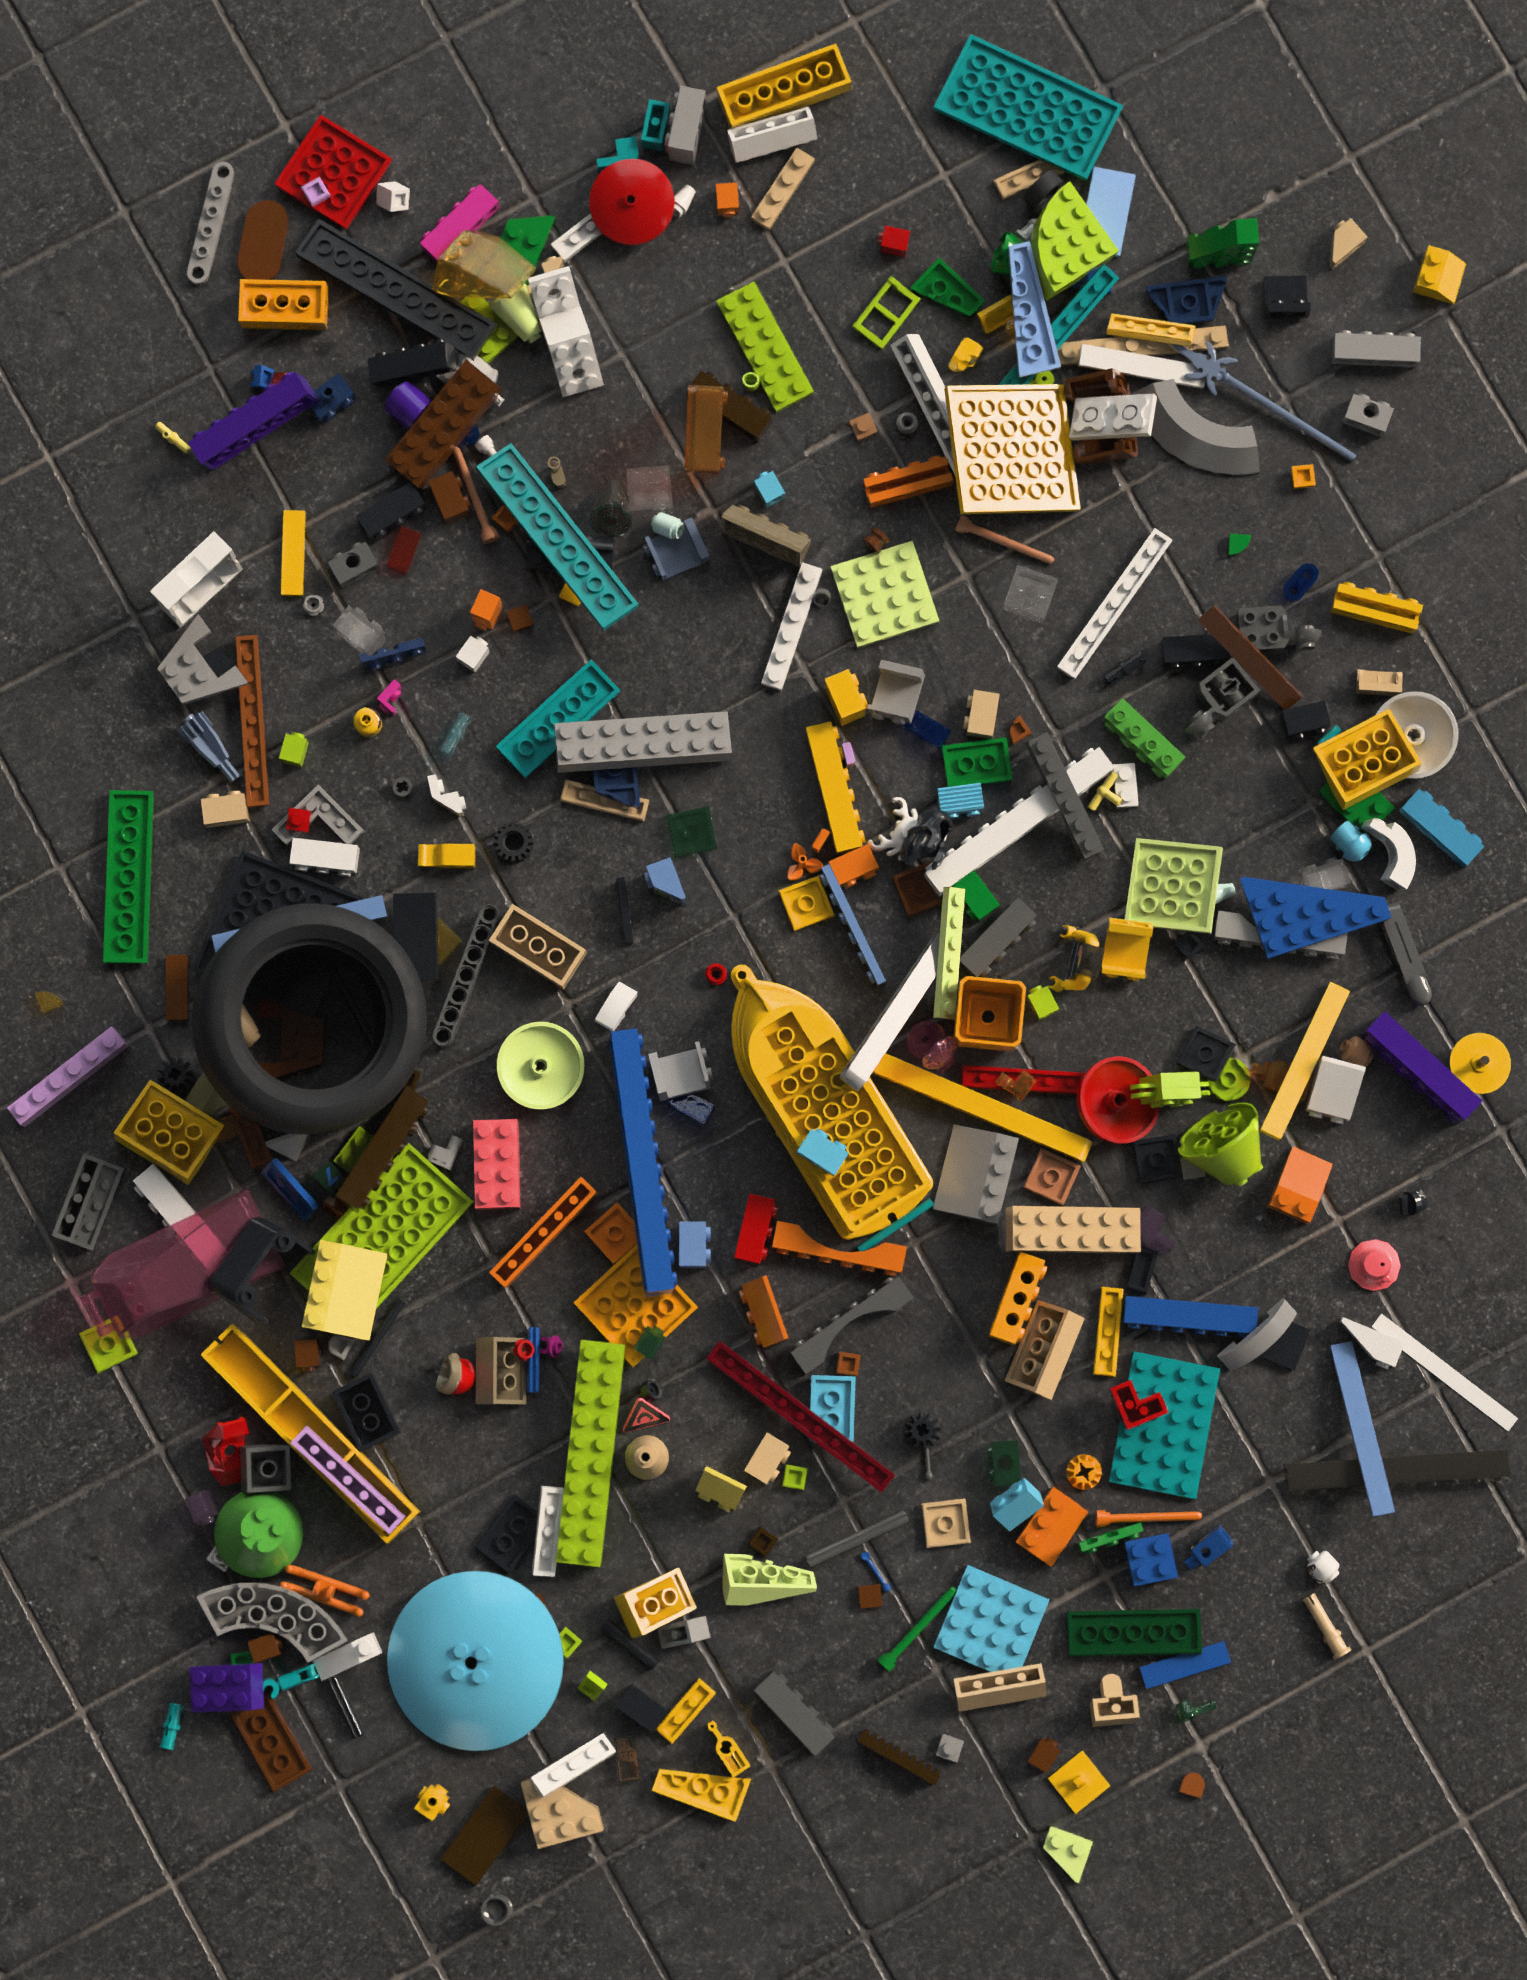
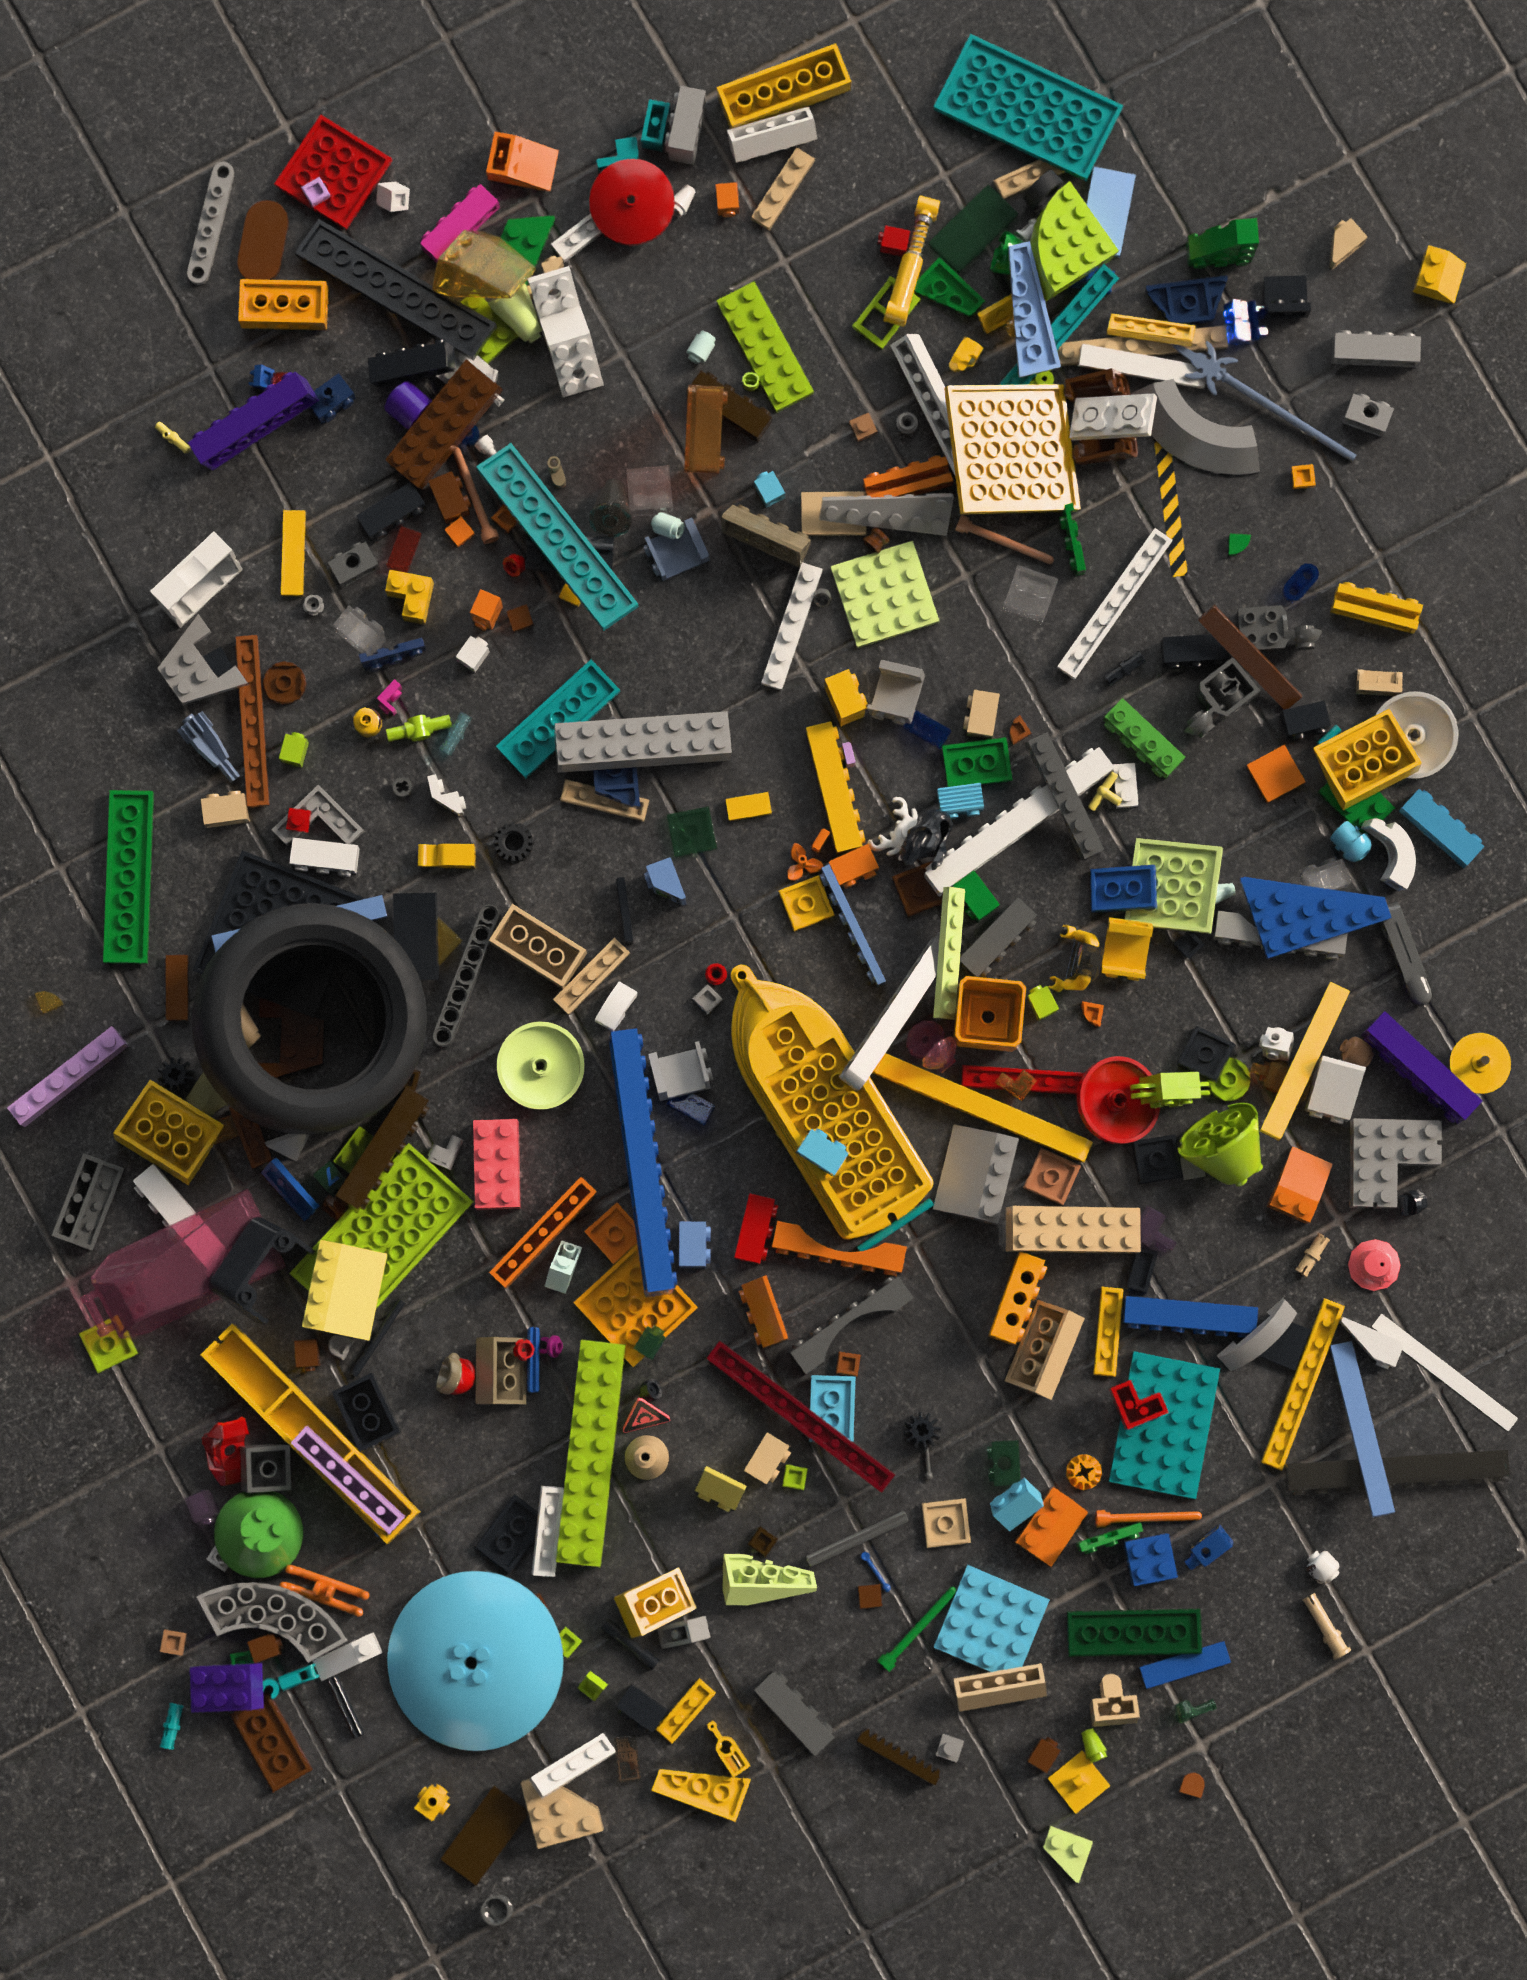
(173, 1642): none -> medium nougat plate
(284, 683): none -> reddish brown tile
(415, 591): none -> yellow brick
(418, 728): none -> lime pin
(459, 531): none -> orange tile
(514, 564): none -> red tile
(521, 162): none -> orange slope
(563, 1266): none -> light aqua slope
(591, 976): none -> tan plate
(701, 347): none -> light aqua brick
(707, 999): none -> light grey tile
(748, 806): none -> yellow tile
(810, 516): none -> tan tile
(906, 513): none -> light grey wing
(911, 263): none -> yellow piece
(973, 228): none -> clear green tile
(1077, 561): none -> green wing
(1092, 1013): none -> orange tile
(1093, 1746): none -> lime cone
(1123, 888): none -> blue tile
(1171, 511): none -> sticker
(1243, 322): none -> clear blue hips
(1275, 774): none -> orange tile
(1277, 1044): none -> white brick
(1302, 1384): none -> yellow tile
(1312, 1255): none -> tan pin
(1379, 1149): none -> light grey piece

